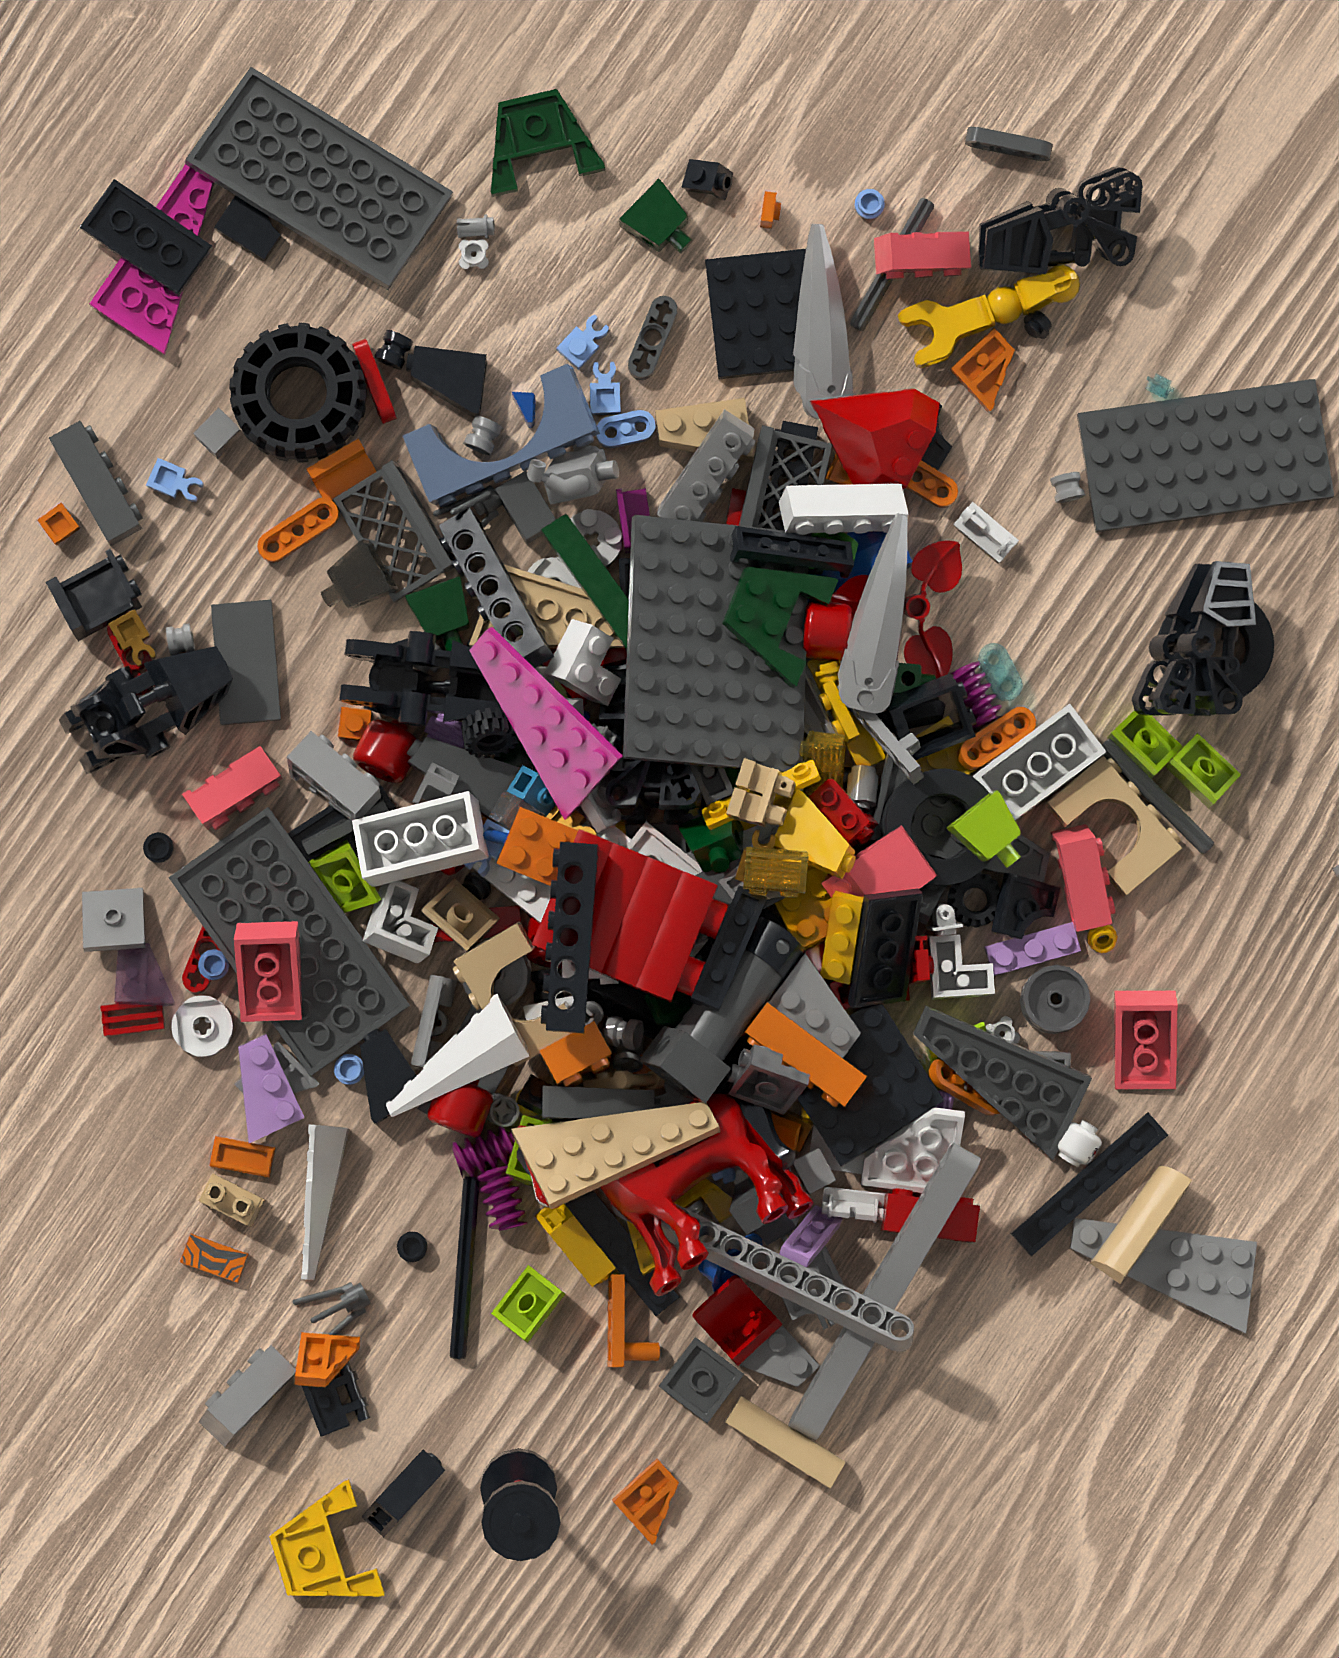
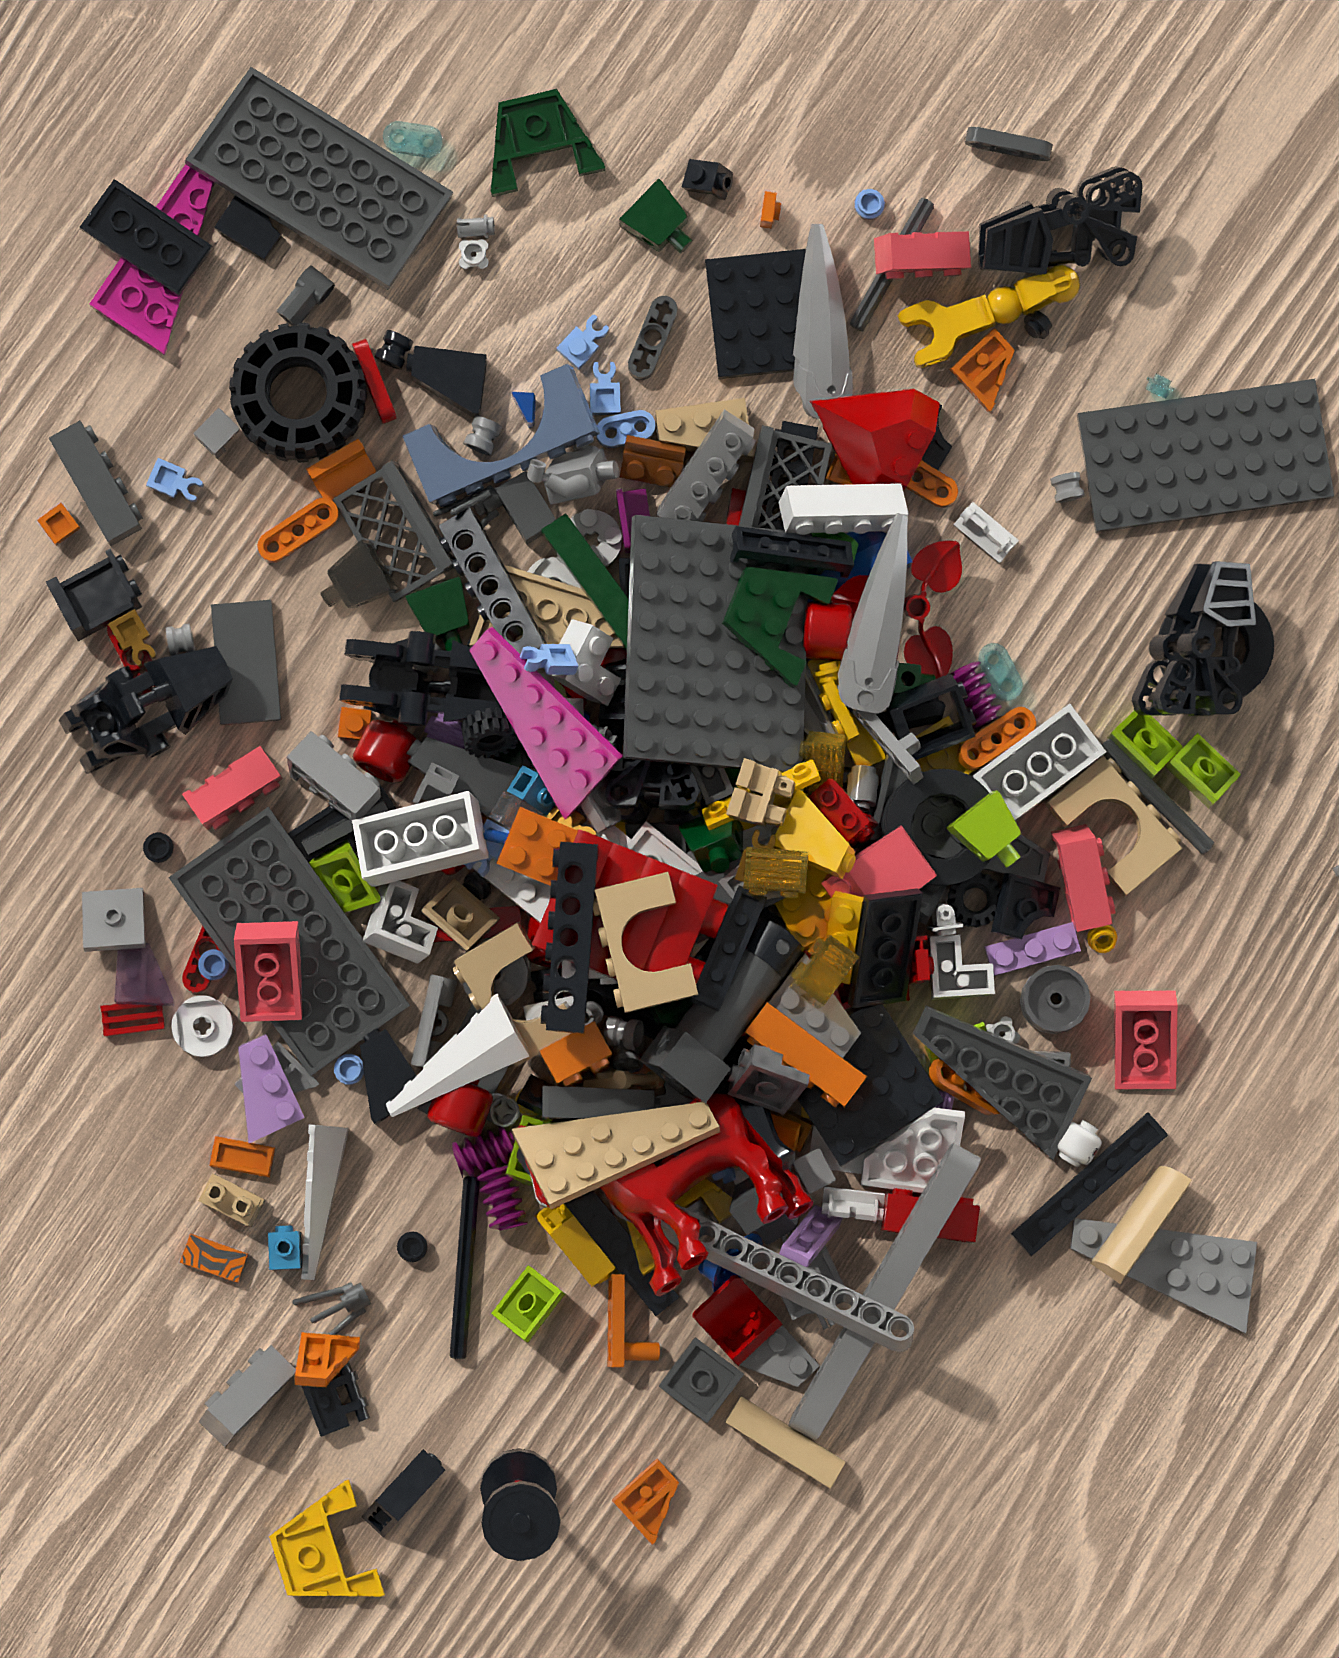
(284, 1248): none -> dark azure brick
(309, 290): none -> dark grey piece
(413, 135): none -> clear light blue plate
(554, 658): none -> light blue plate
(617, 907): none -> tan arch
(652, 461): none -> dark orange plate
(823, 971): none -> clear yellow brick

